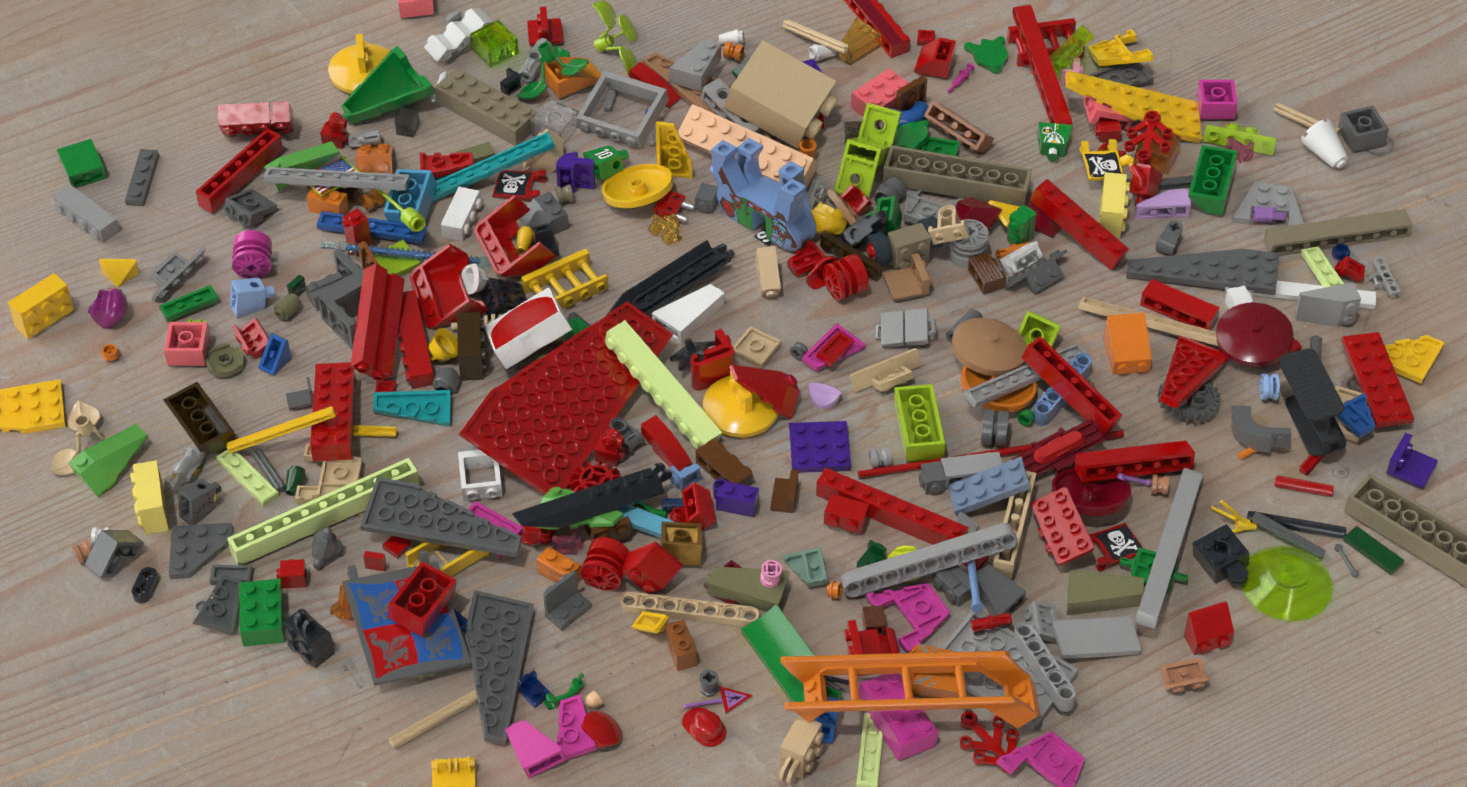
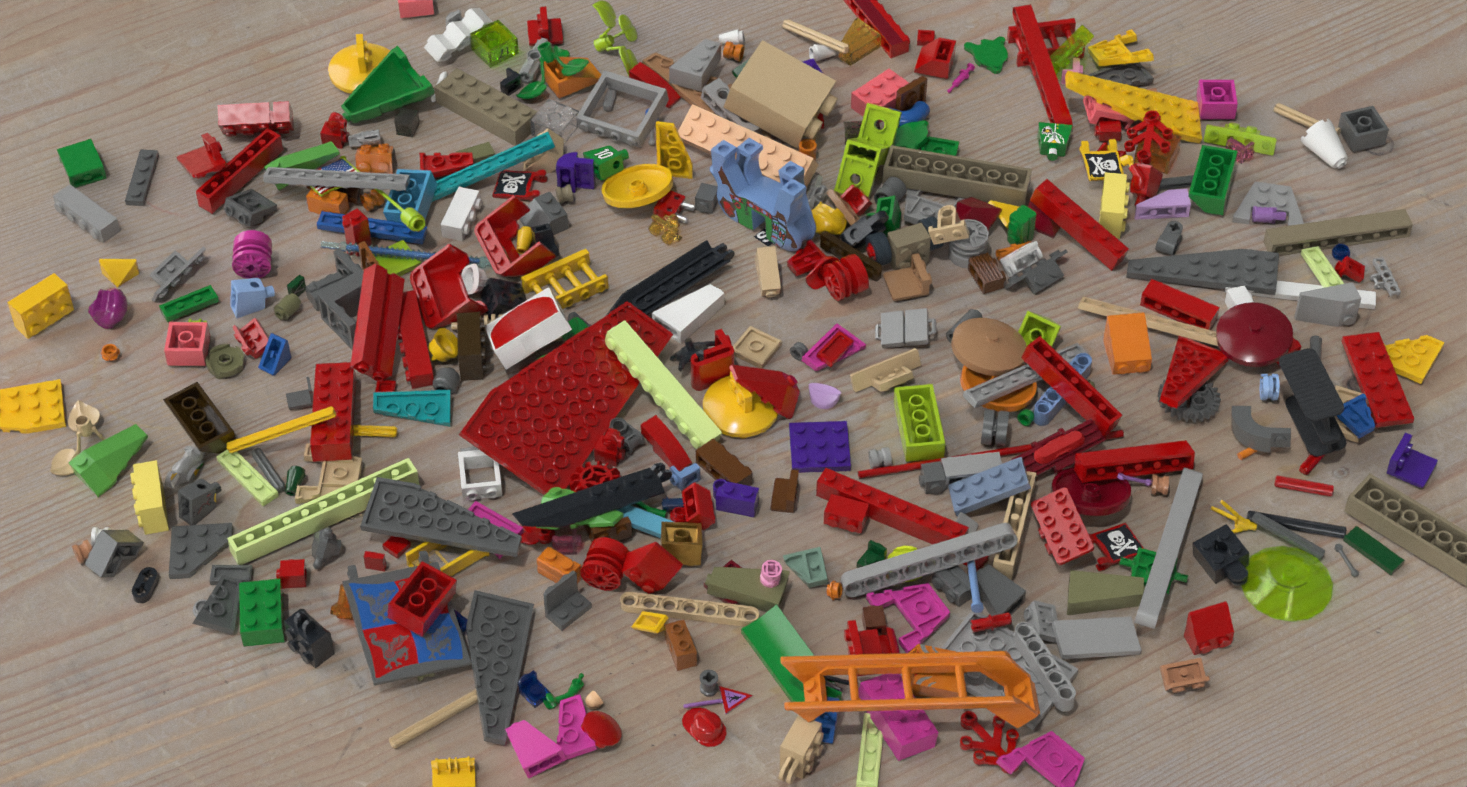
(204, 159): none -> red bracket
(959, 127): dark orange brick -> none

